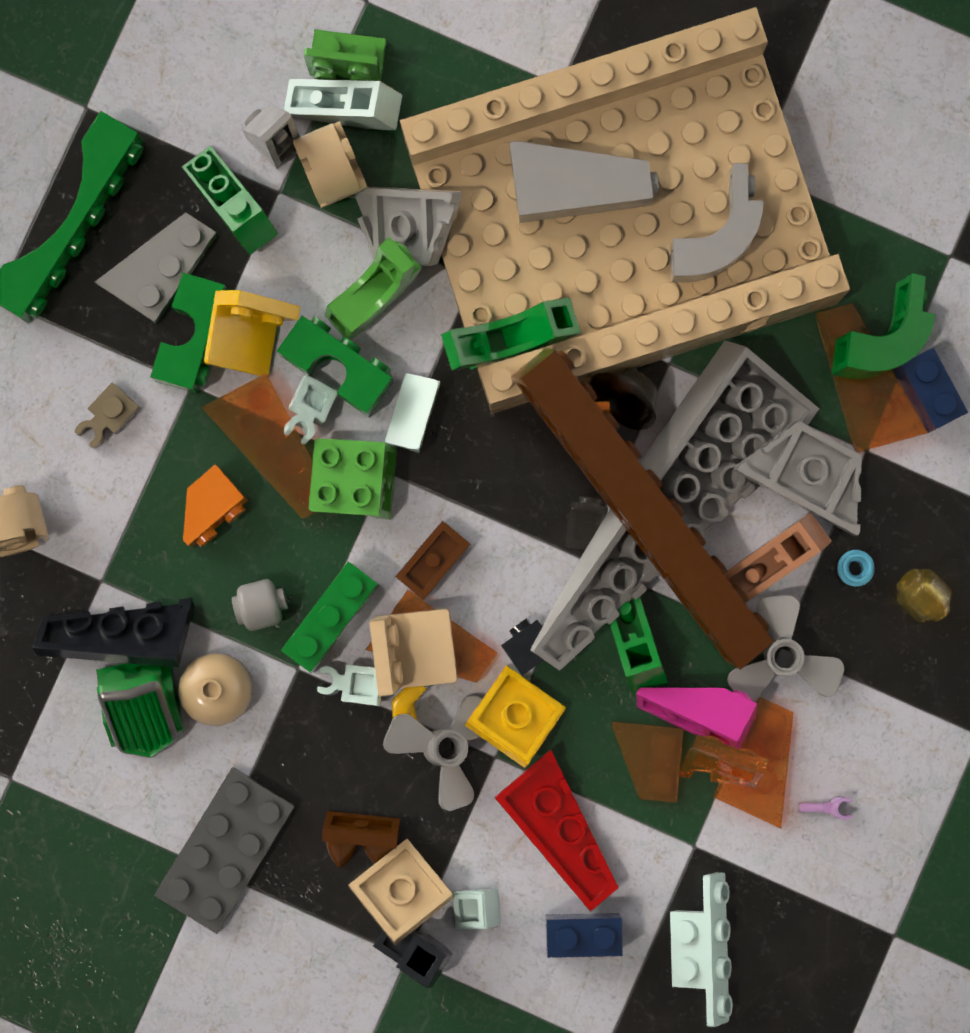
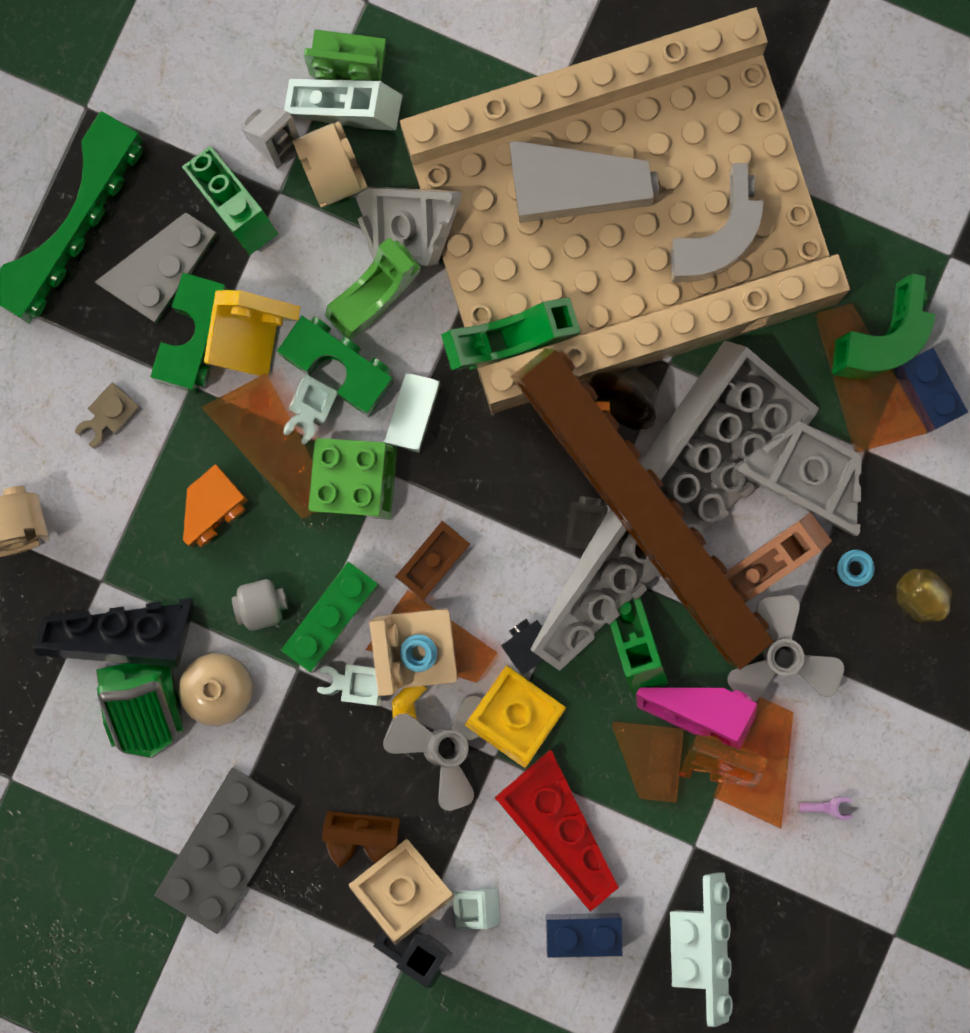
(410, 660): none -> medium azure plate

